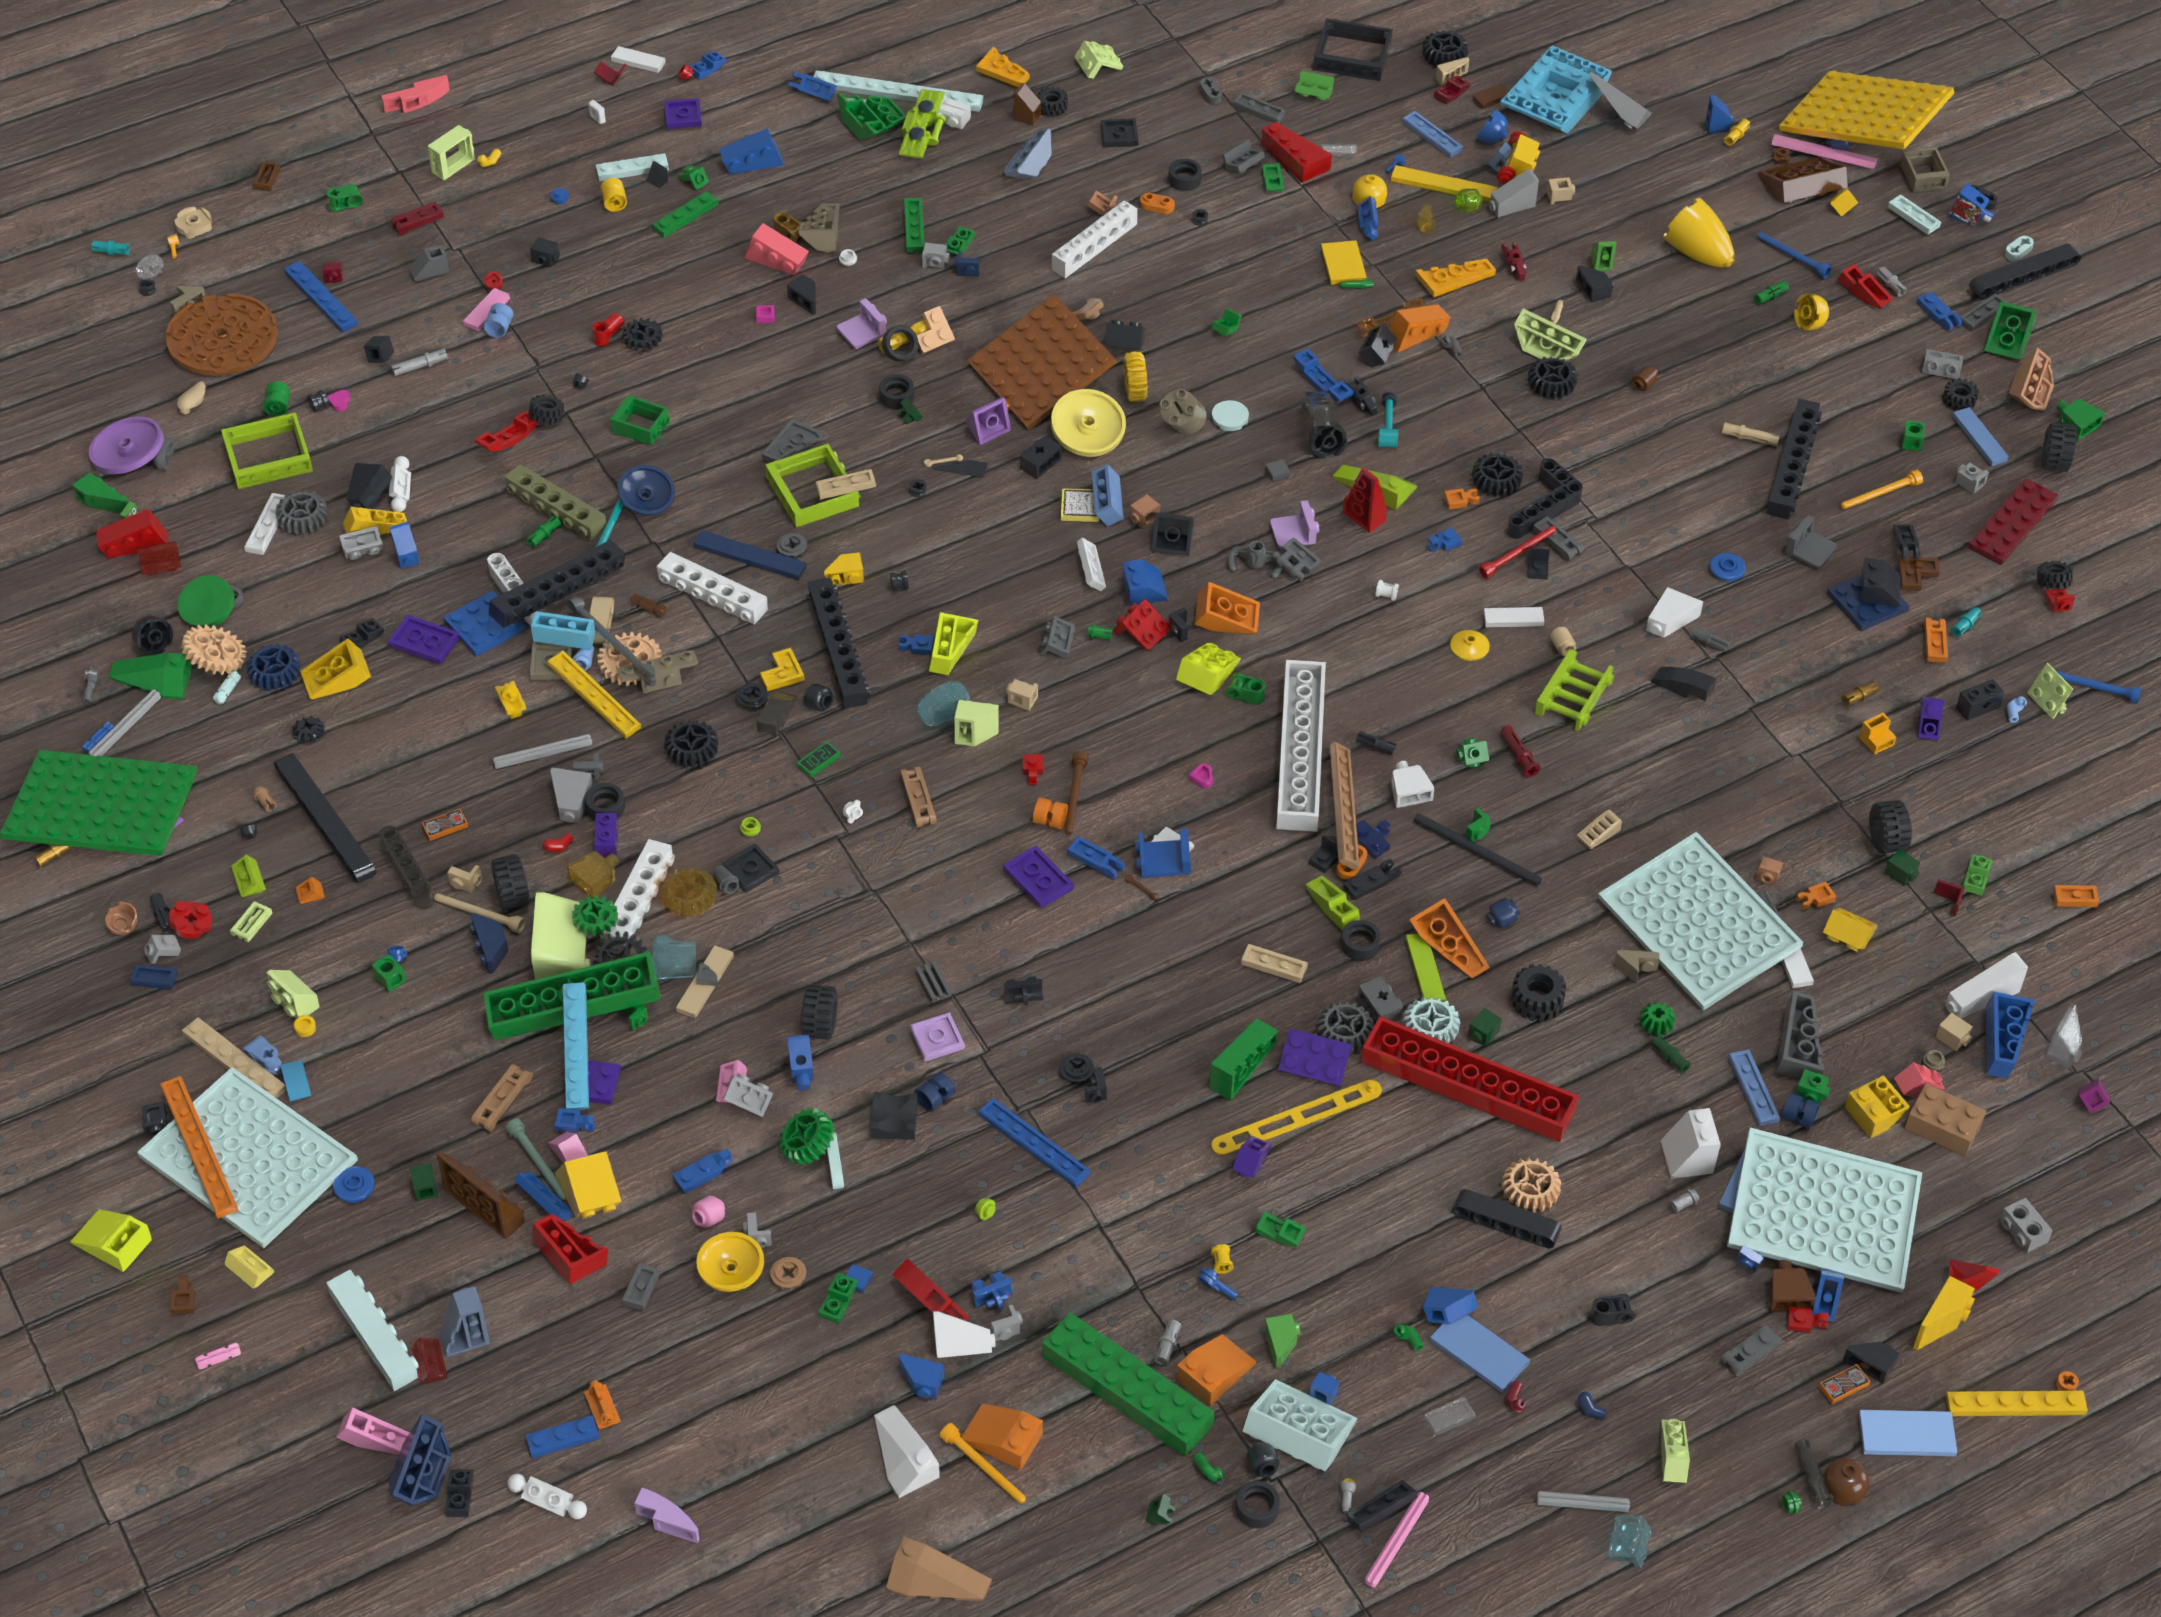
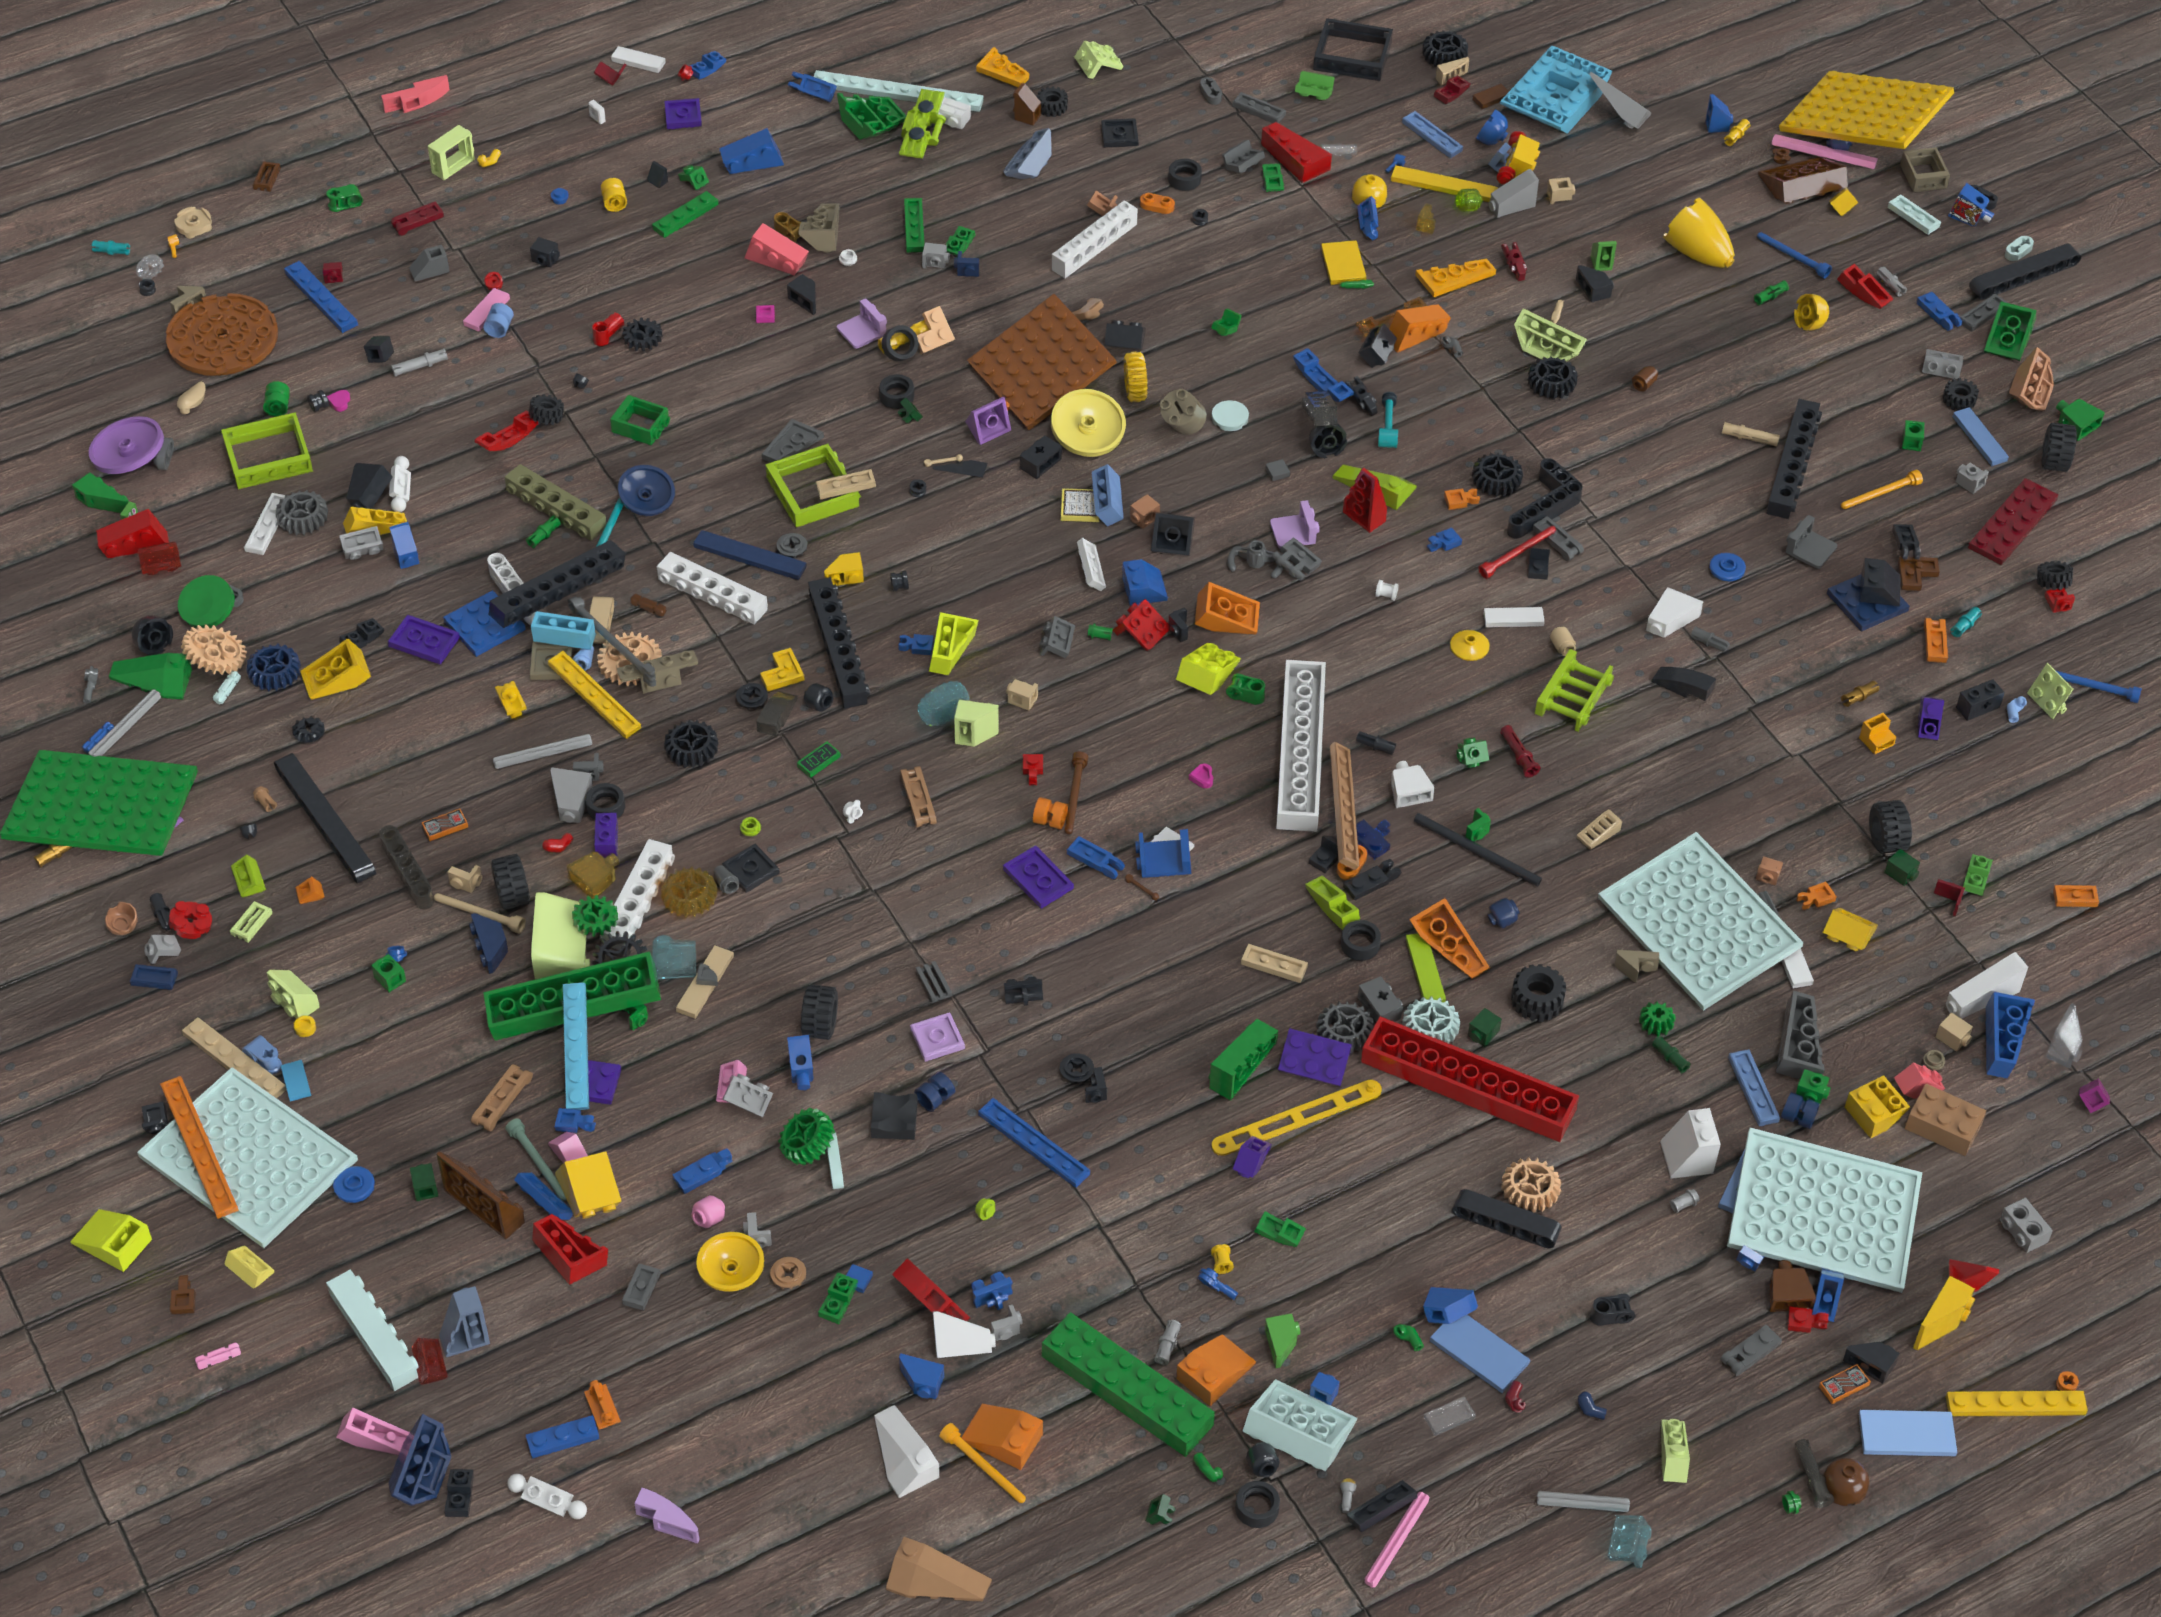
(629, 167): light aqua plate -> none

